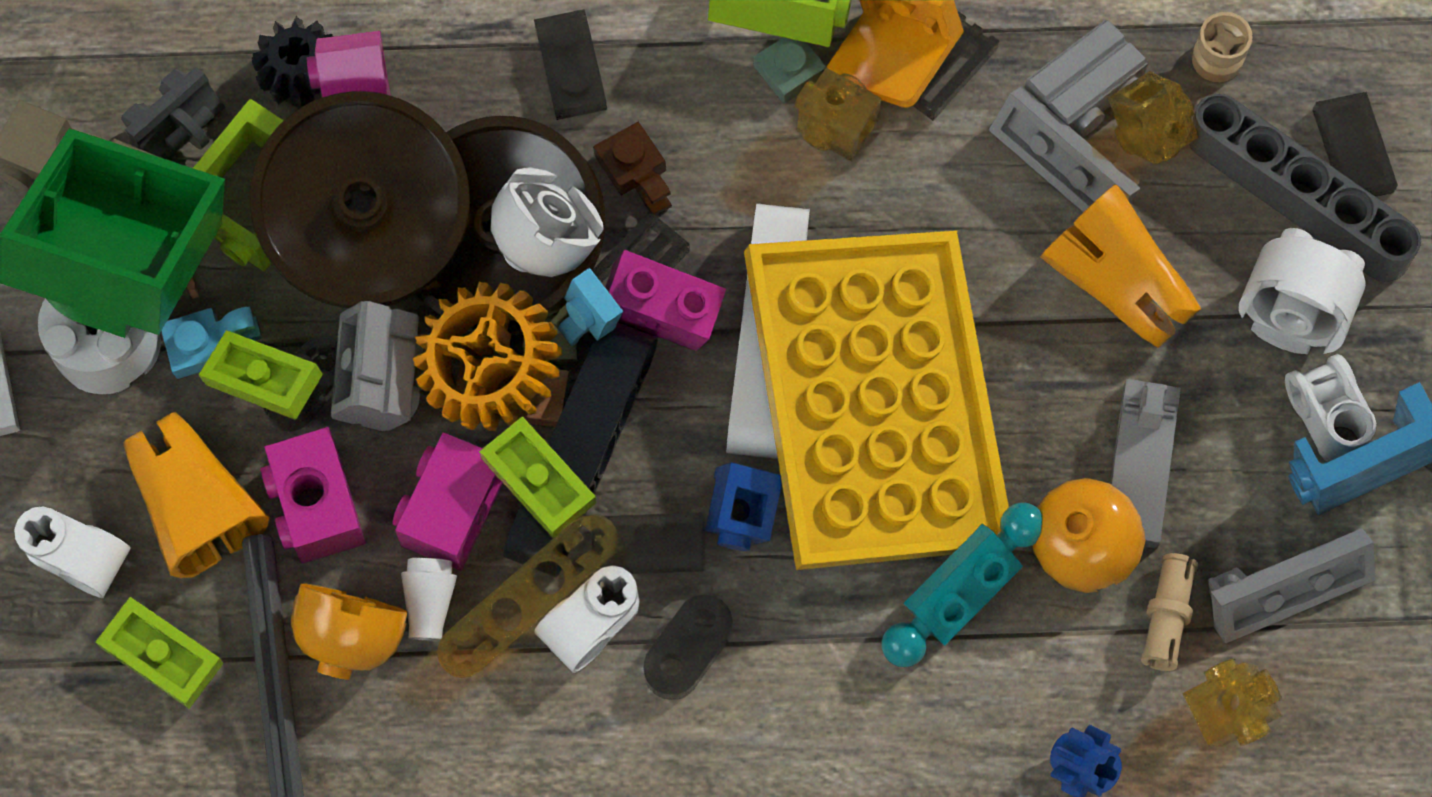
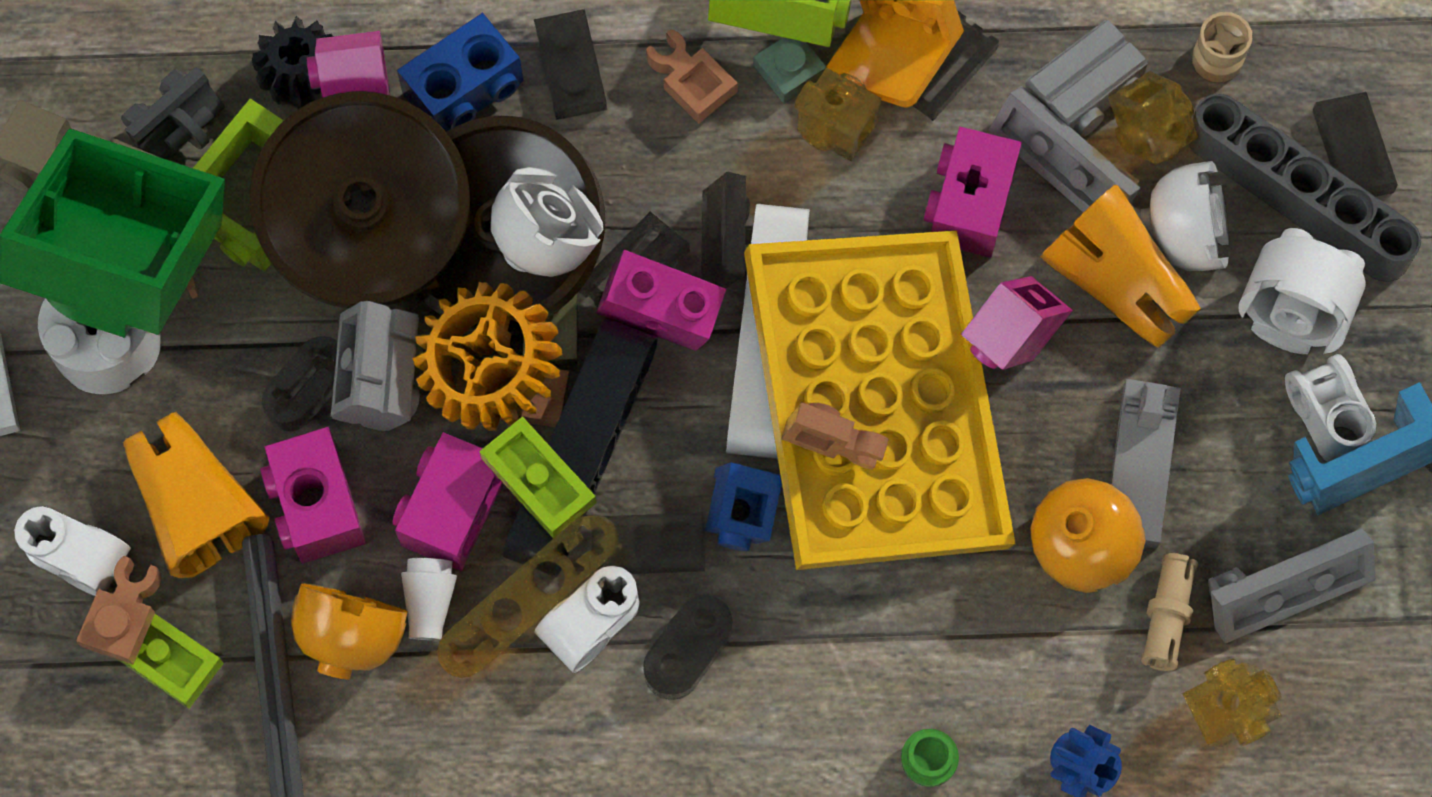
(120, 620): none -> nougat plate
(195, 336): medium azure plate -> none
(261, 374): lime plate -> none
(451, 67): none -> blue brick
(589, 309): medium azure plate -> none
(635, 163): reddish brown plate -> none
(693, 81): none -> nougat plate
(723, 230): none -> clear smoke plate
(825, 432): none -> nougat plate
(929, 757): none -> bright green plate
(962, 585): teal plate -> none
(979, 163): none -> dark pink brick
(1015, 323): none -> dark pink brick
(1188, 218): none -> white cylinder

